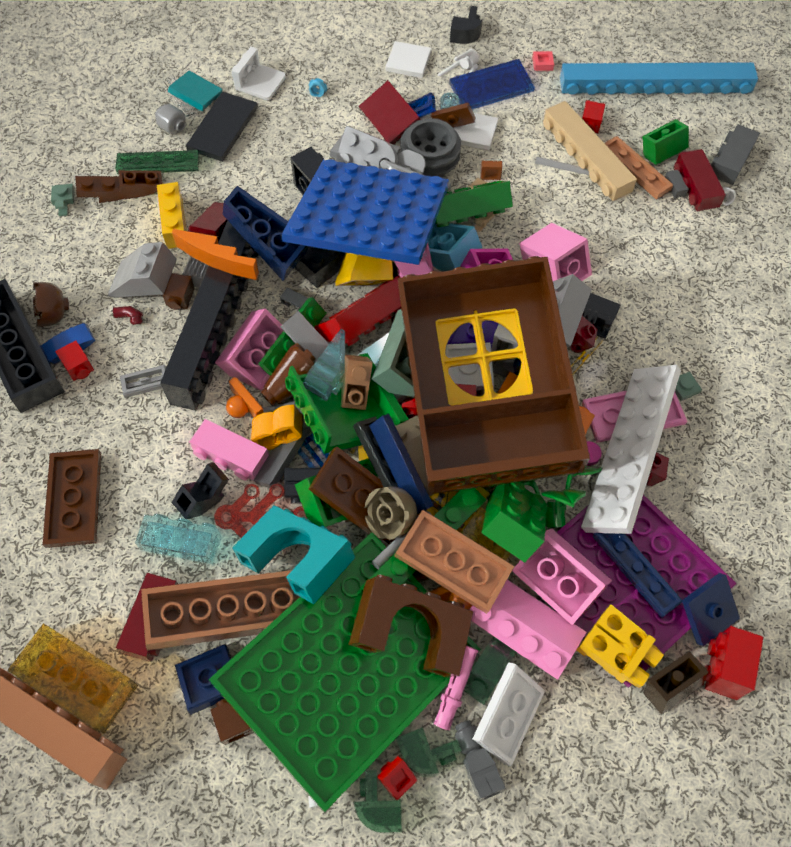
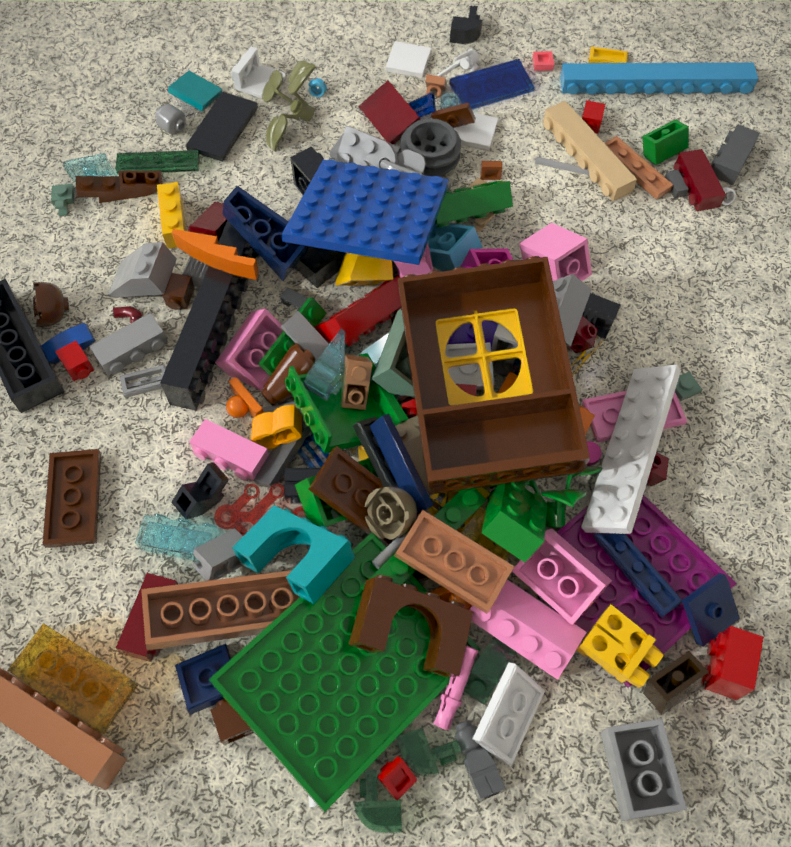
(89, 166): none -> clear light blue plate
(129, 344): none -> light grey brick
(217, 556): none -> light grey hinge
(299, 108): none -> olive plant
(435, 83): none -> nougat tile
(605, 55): none -> yellow tile
(642, 770): none -> light grey brick

